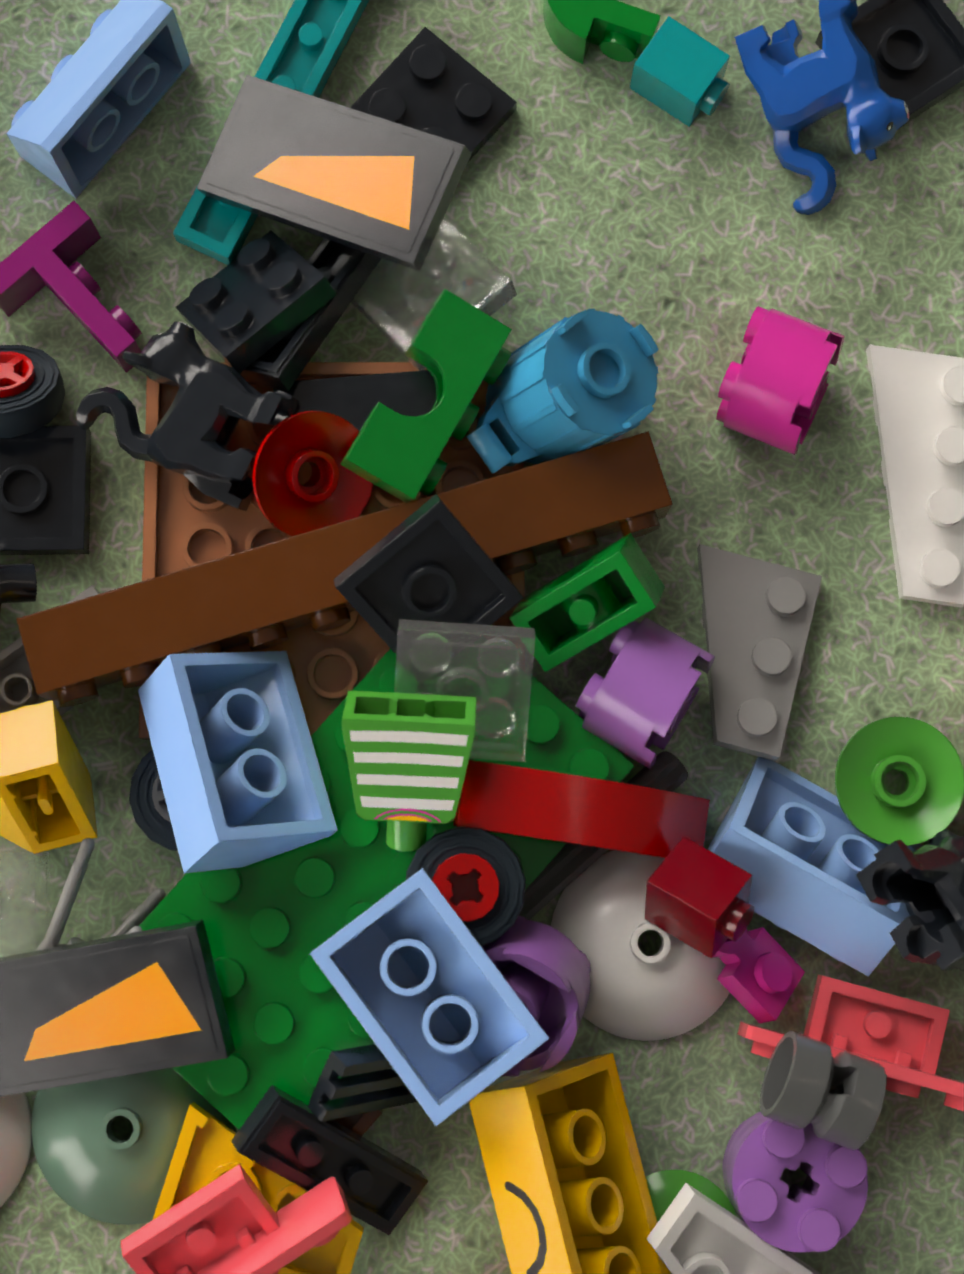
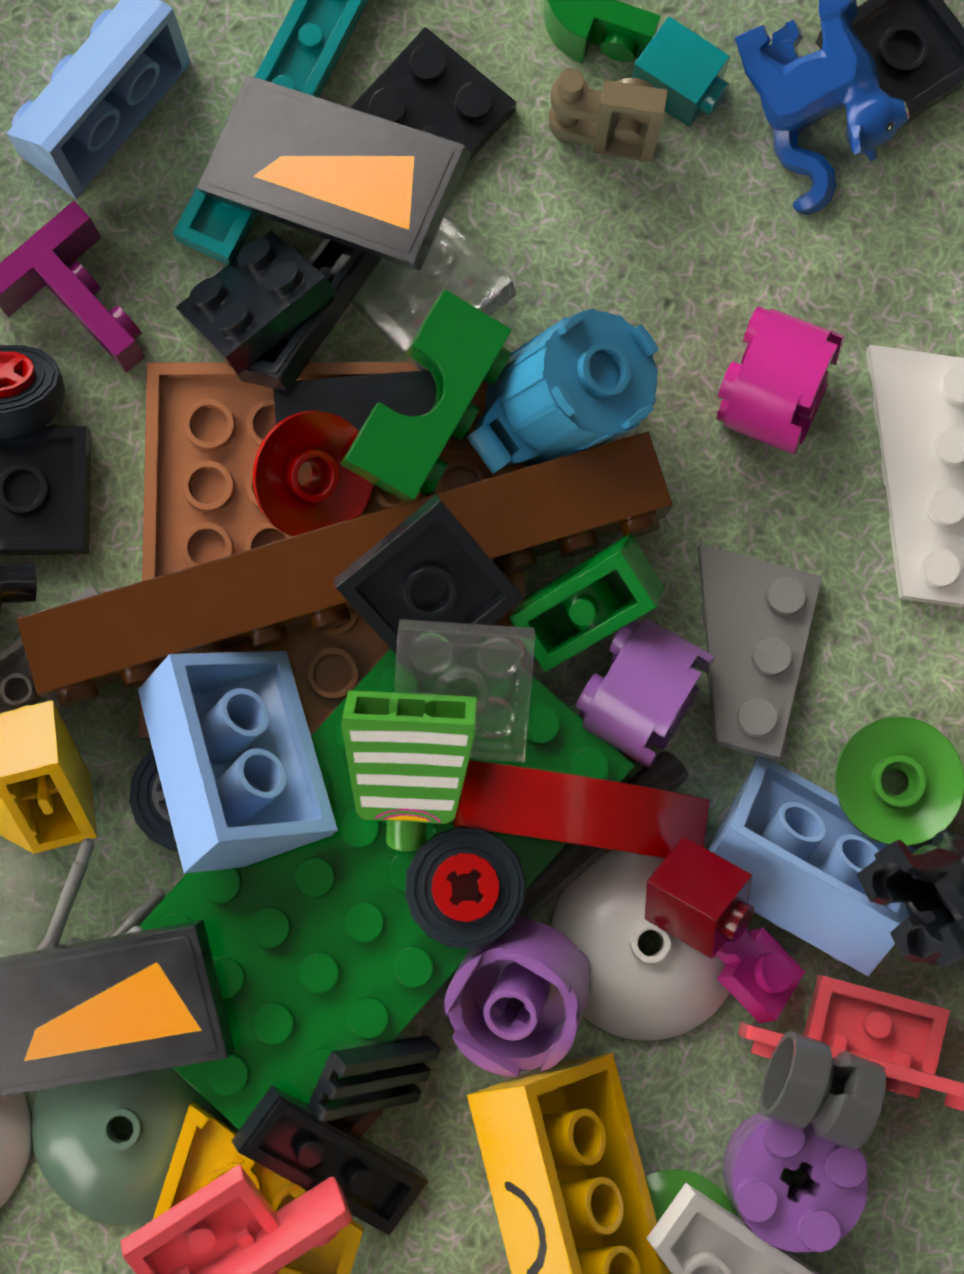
(199, 421): black animal -> none
(429, 996): light blue slope -> none
(616, 121): none -> dark tan plate

